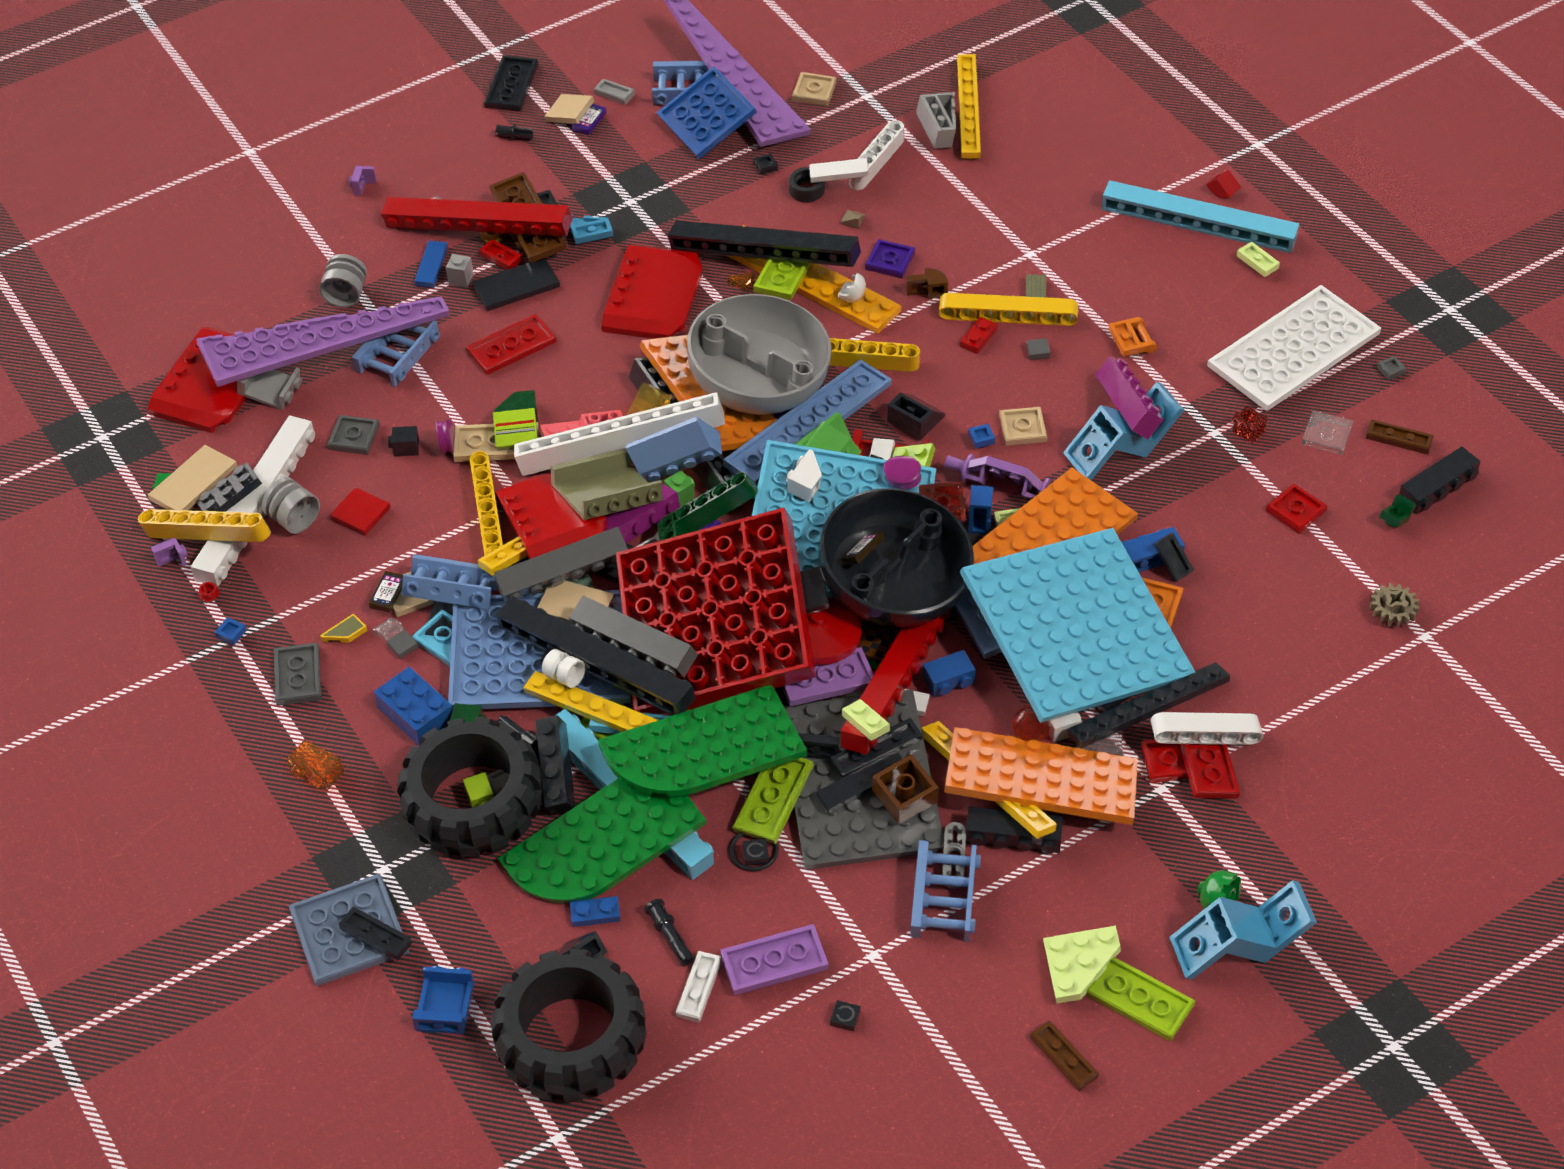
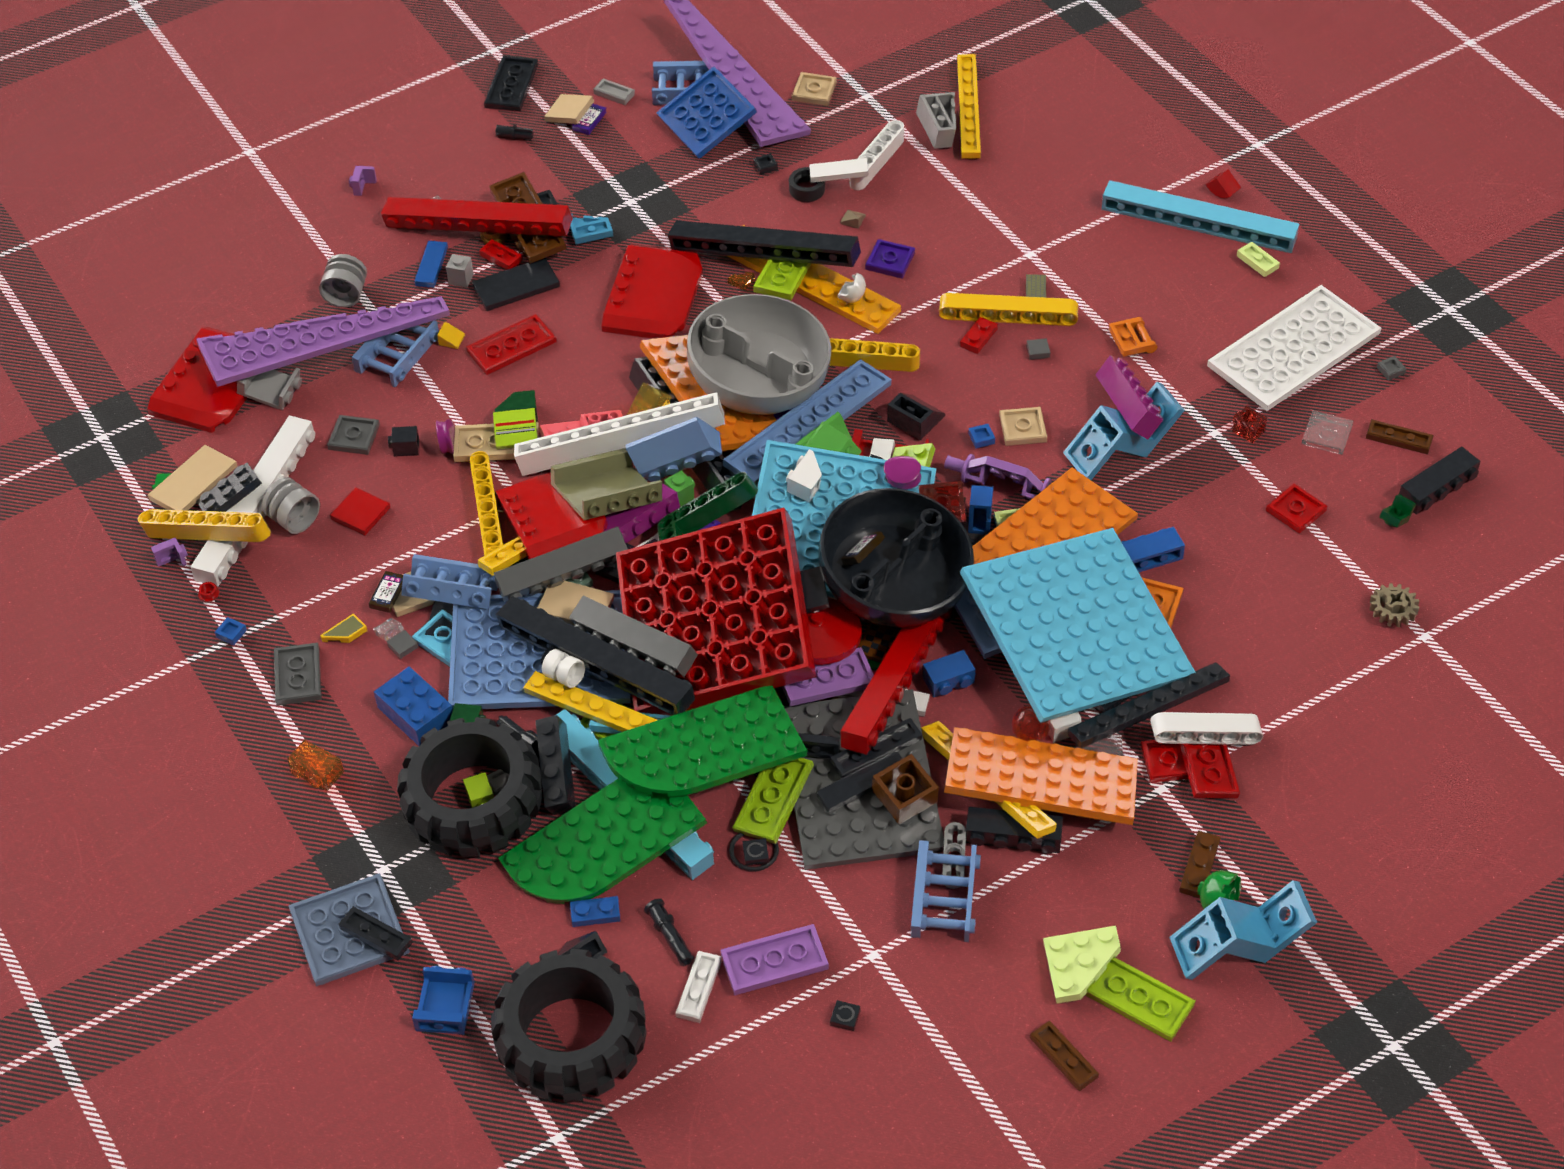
(450, 336): none -> yellow slope
(865, 719): yellowish green plate -> none
(932, 283): reddish brown brick -> none
(1173, 557): black tile -> none
(1199, 862): none -> reddish brown plate

